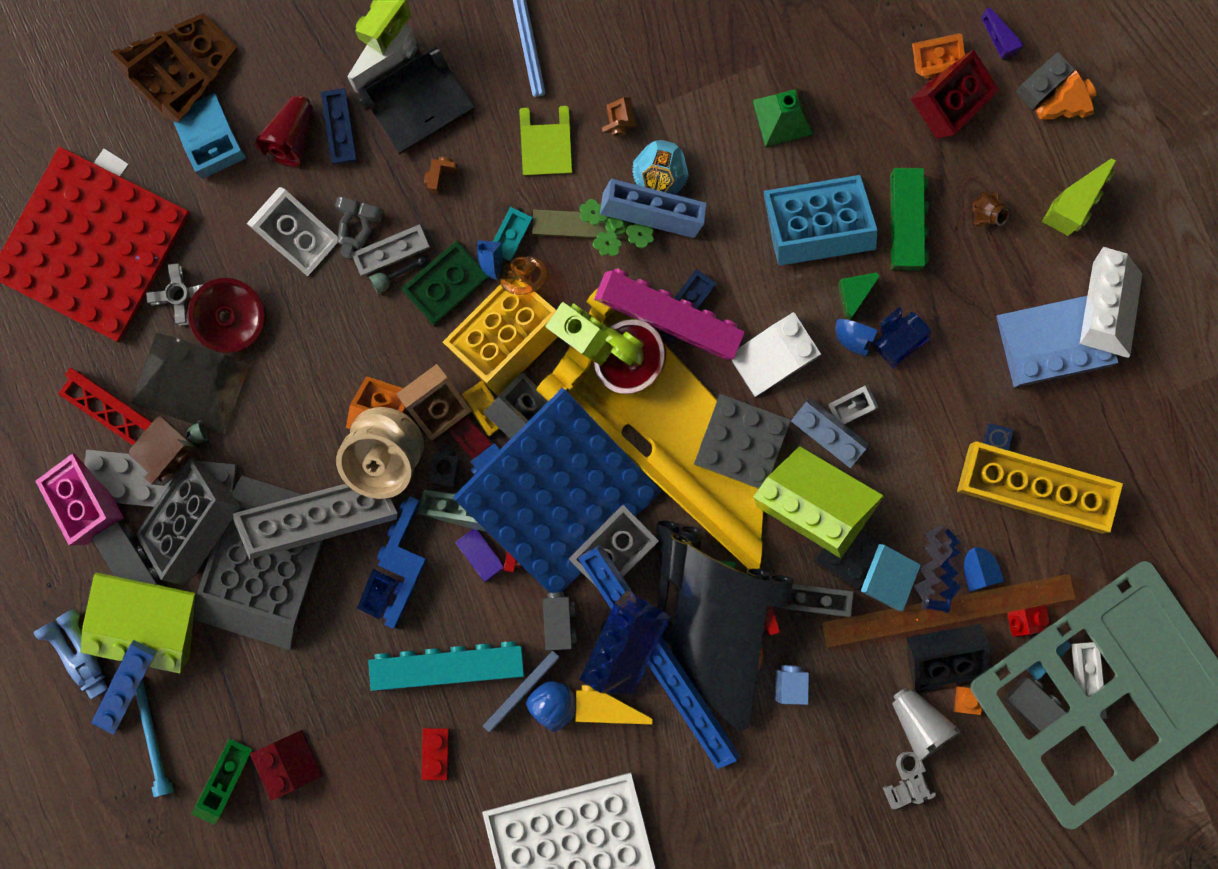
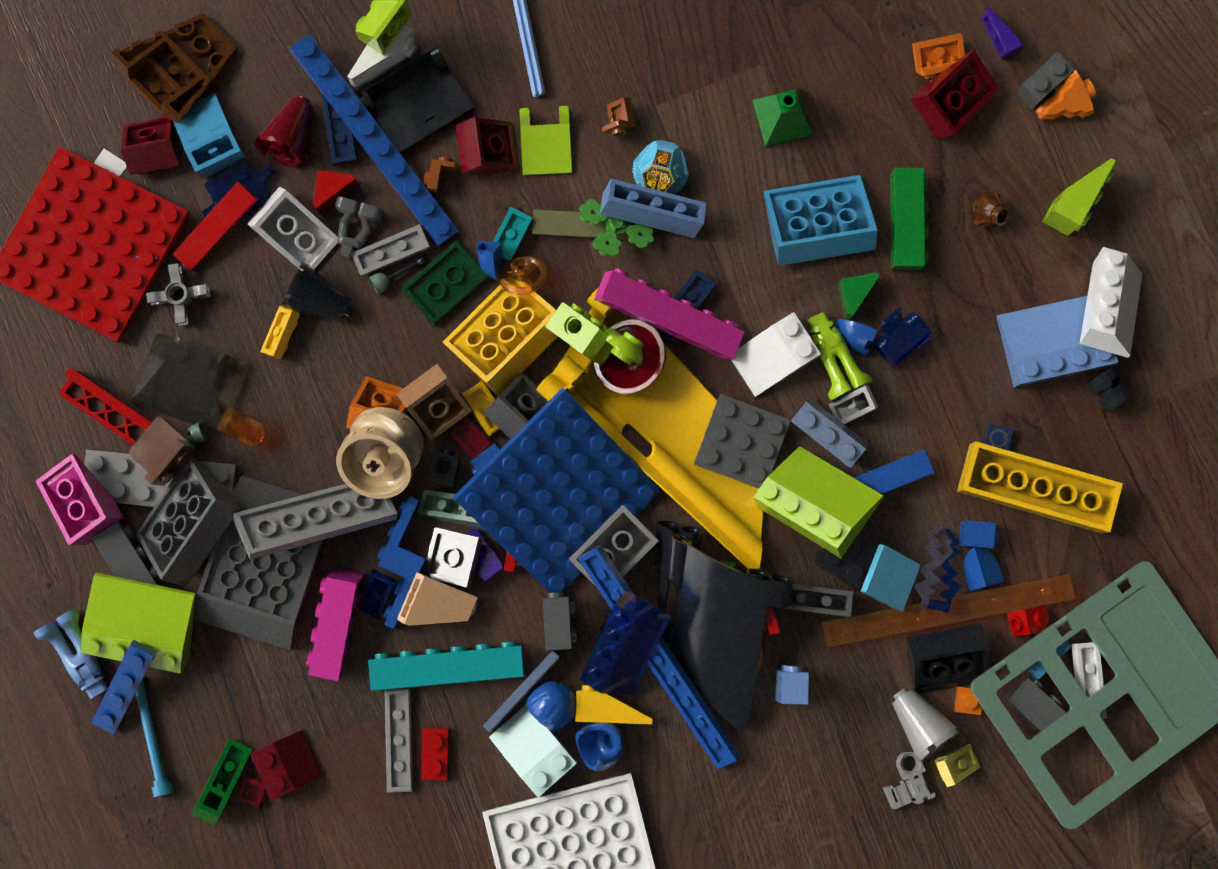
(150, 146): none -> dark red slope
(215, 226): none -> red tile
(241, 428): none -> clear orange slope
(243, 311): dark red dish -> none
(249, 177): none -> clear blue plate
(251, 792): none -> dark red tile
(280, 333): none -> yellow plate
(316, 296): none -> black cone
(330, 186): none -> red slope
(334, 623): none -> dark pink wedge
(373, 140): none -> blue plate
(398, 740): none -> light grey tile
(435, 603): none -> light nougat slope
(452, 557): none -> plate
(486, 146): none -> dark red slope
(533, 751): none -> light aqua slope
(600, 745): none -> blue piece
(832, 344): none -> lime piece
(898, 472): none -> blue slope
(957, 765): none -> light yellow slope
(978, 534): none -> blue brick
(1109, 388): none -> black wheel

